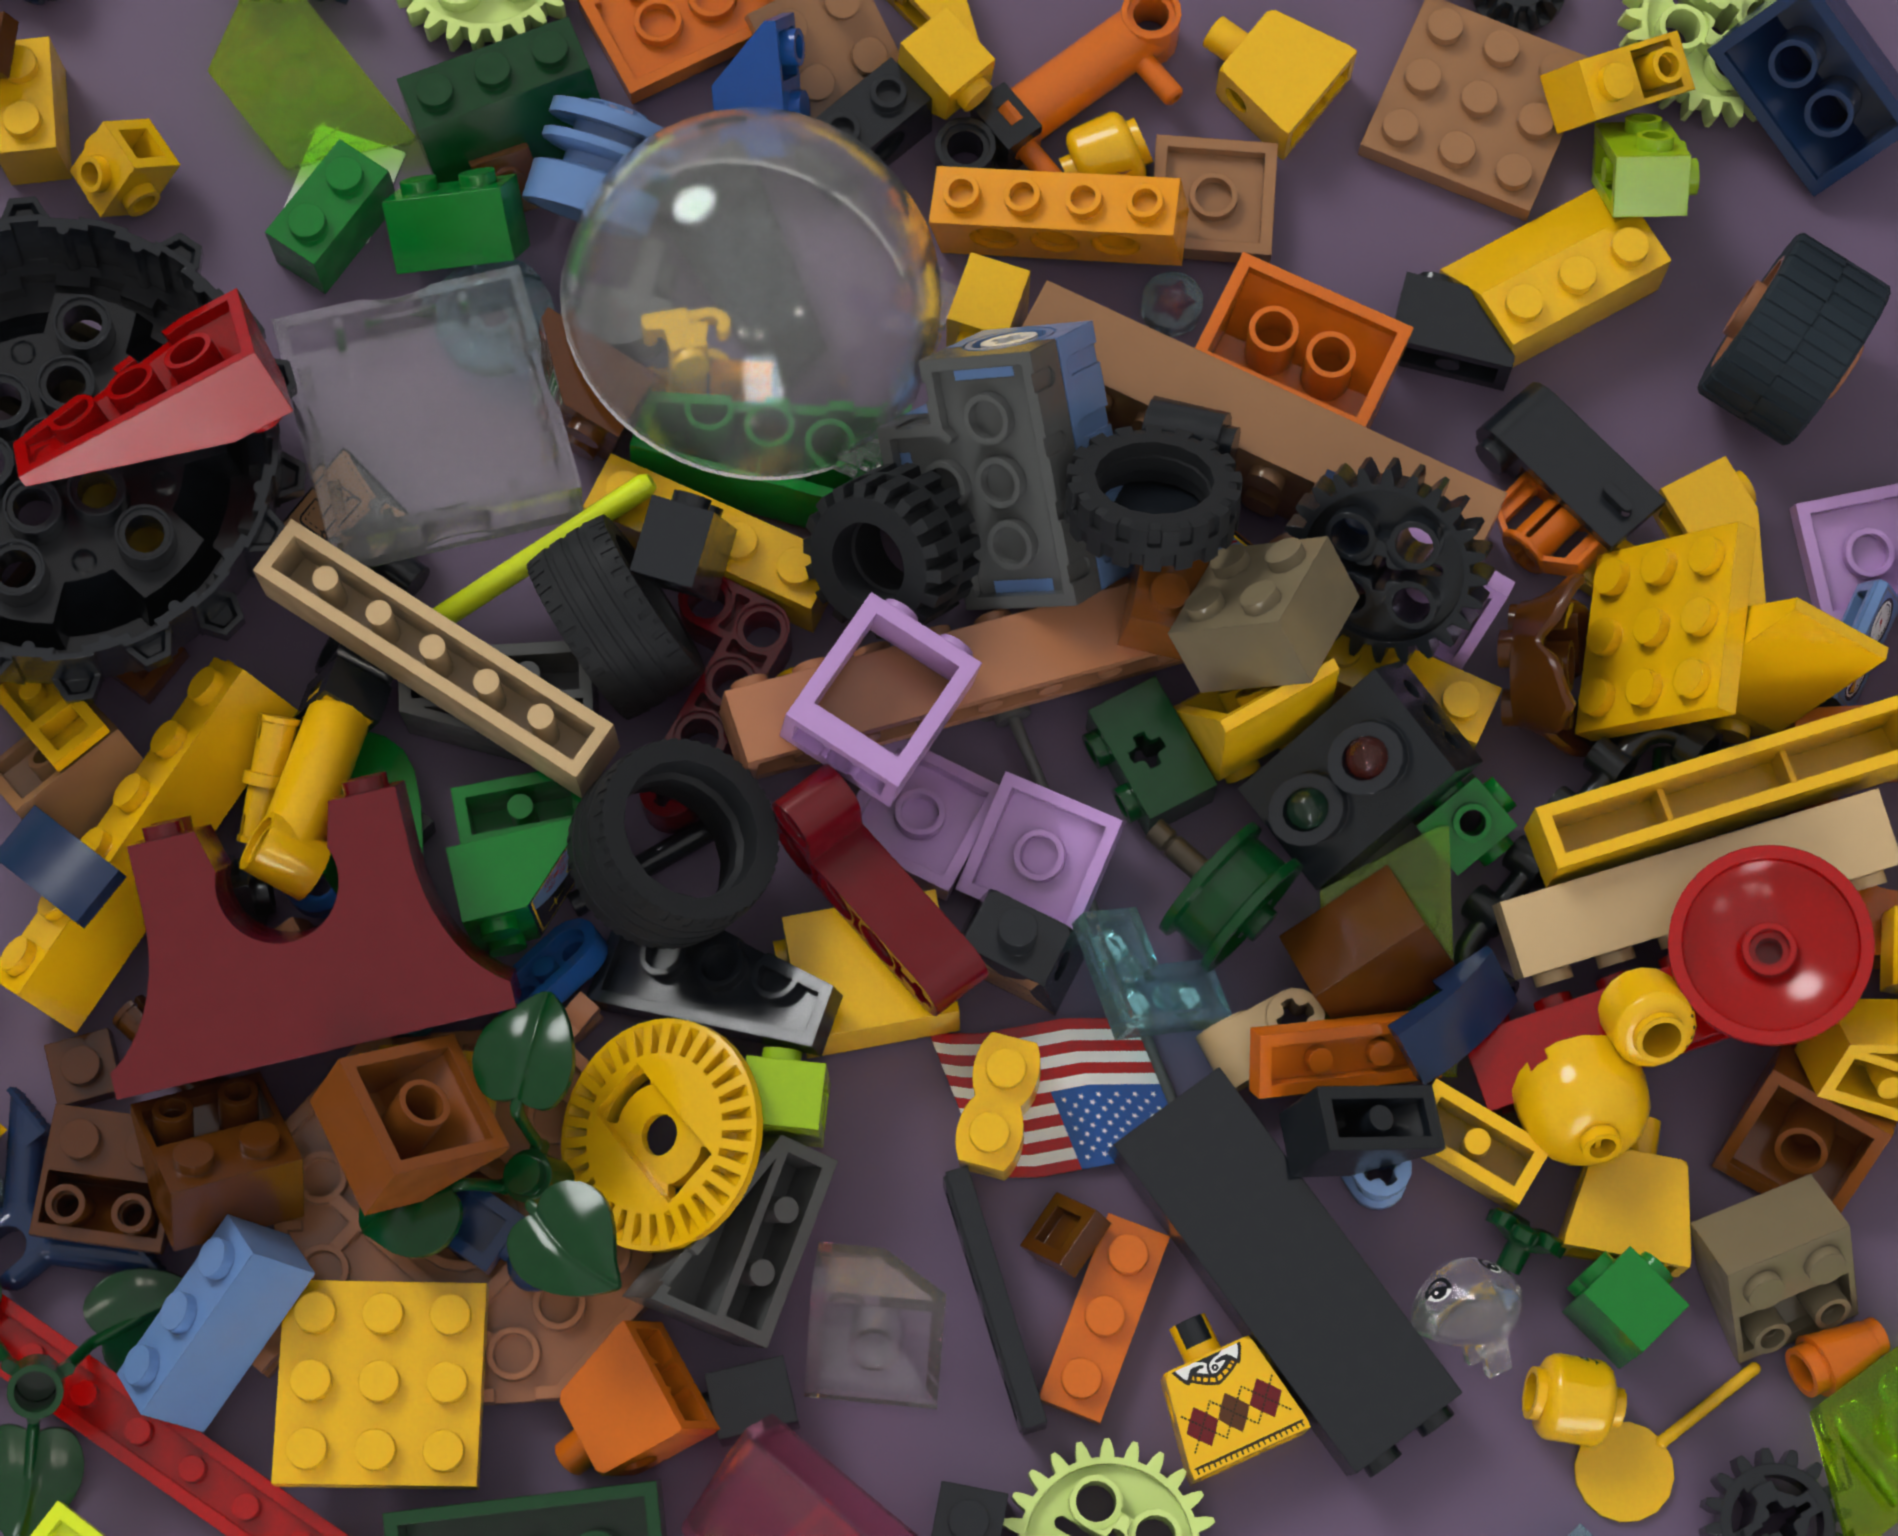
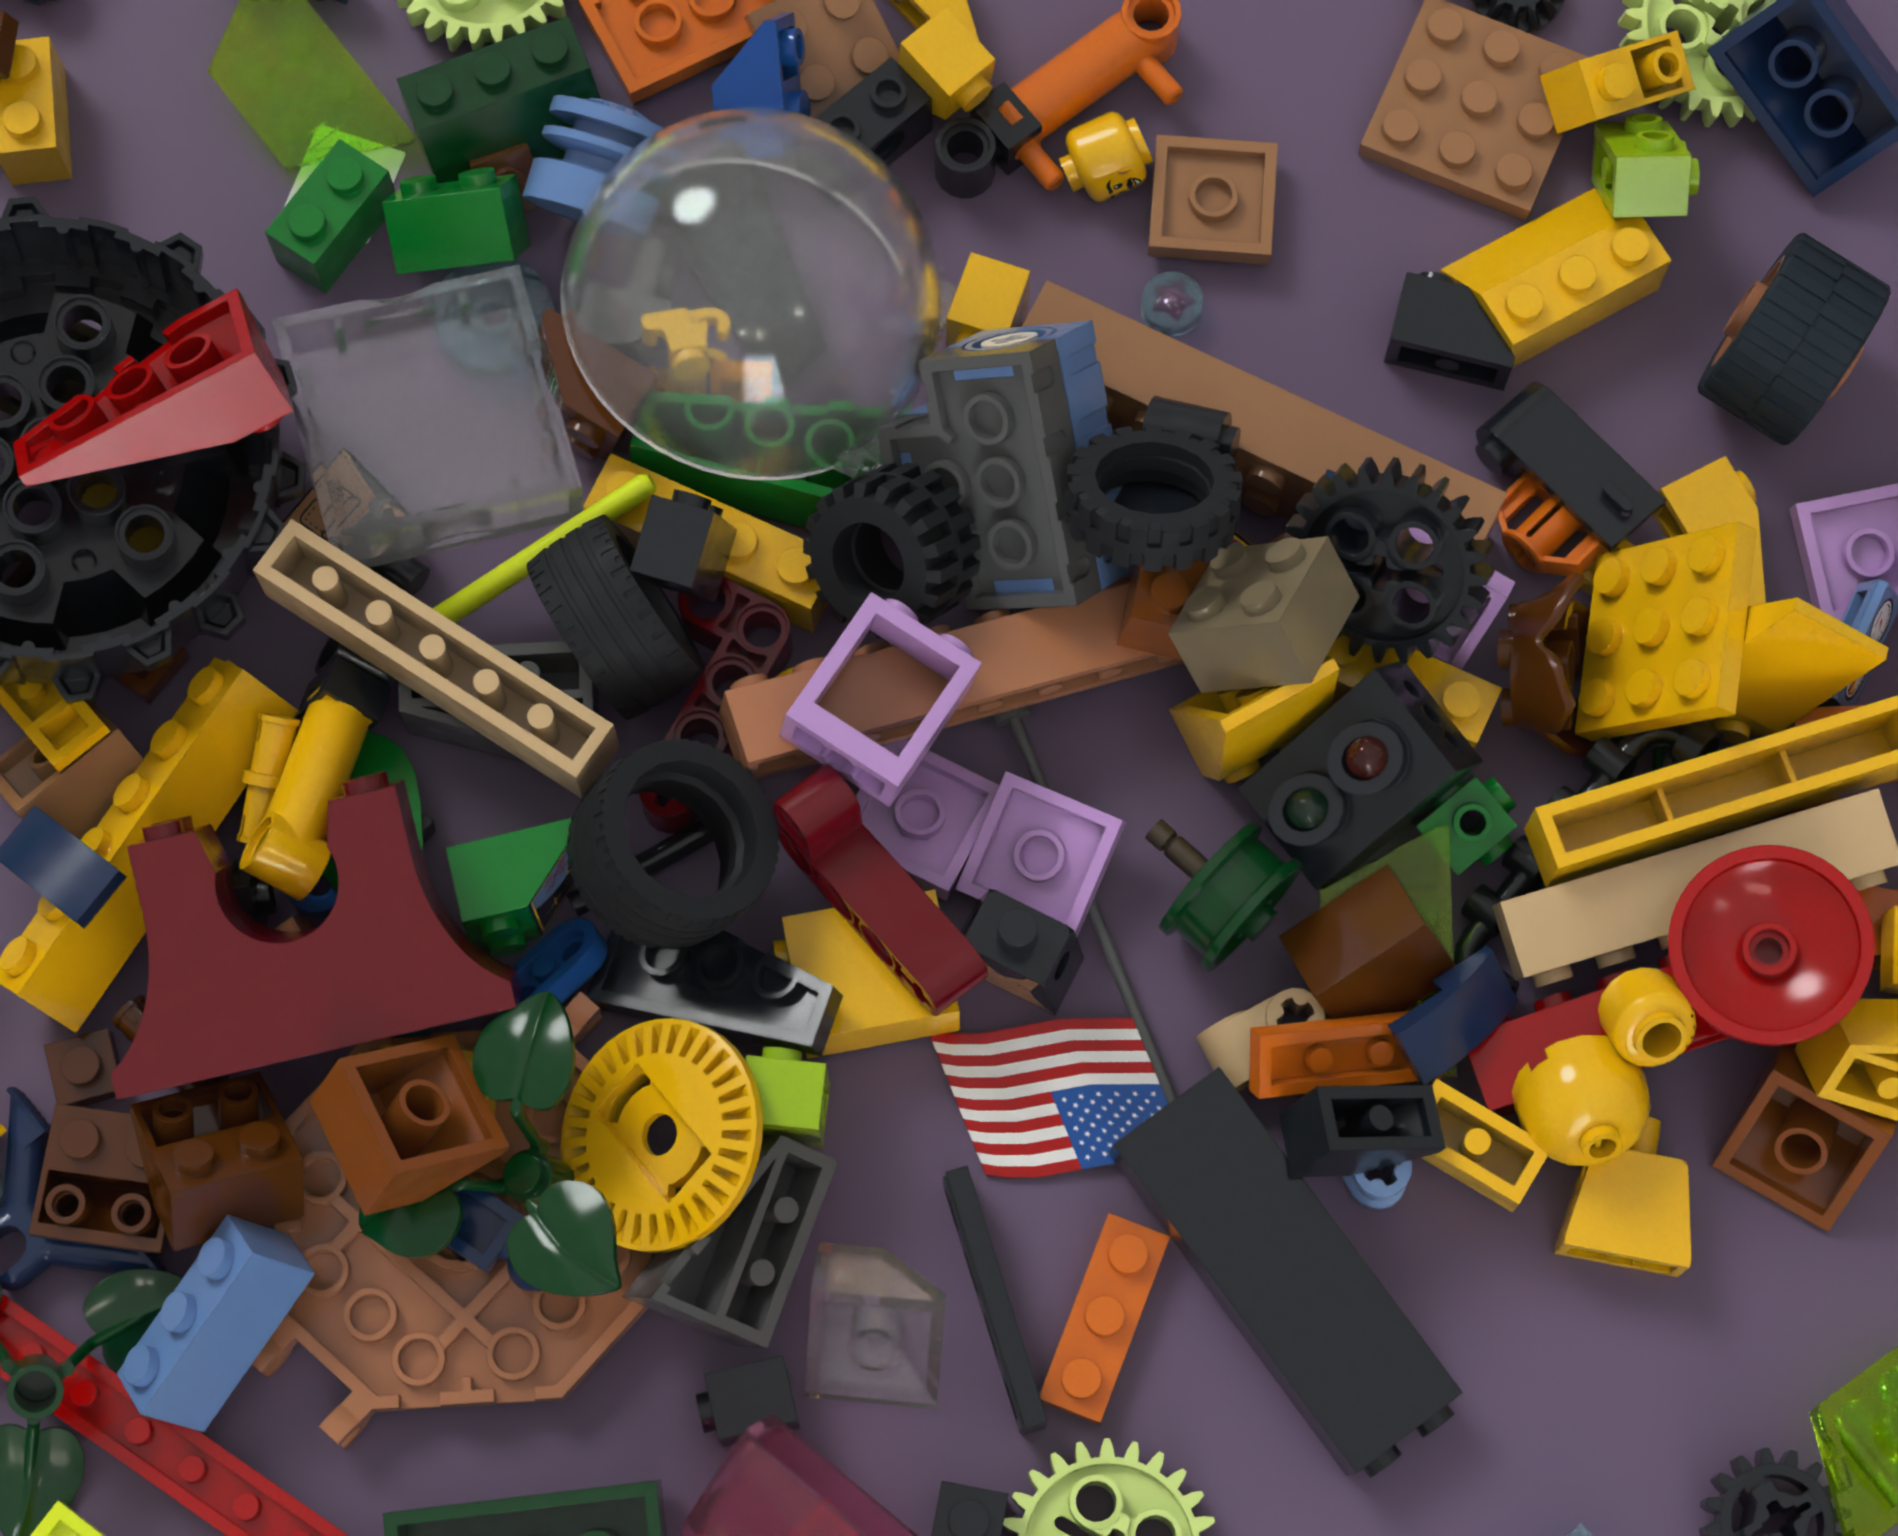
(124, 167): yellow brick -> none
(382, 1386): yellow plate -> none
(510, 805): green brick -> none
(632, 1404): orange torso -> none
(1004, 1089): yellow brick -> none
(1059, 215): light orange brick -> none
(1065, 1234): reddish brown plate -> none
(1135, 989): clear light blue plate -> none
(1148, 722): dark green brick -> none
(1225, 1401): yellow torso -> none
(1278, 75): yellow torso -> none
(1305, 339): orange slope -> none
(1471, 1307): clear piece -> none
(1522, 1240): dark green plant -> none
(1573, 1399): yellow head -> none
(1624, 1303): green brick -> none
(1632, 1469): yellow piece -> none
(1777, 1267): dark tan slope -> none
(1835, 1356): orange cone -> none

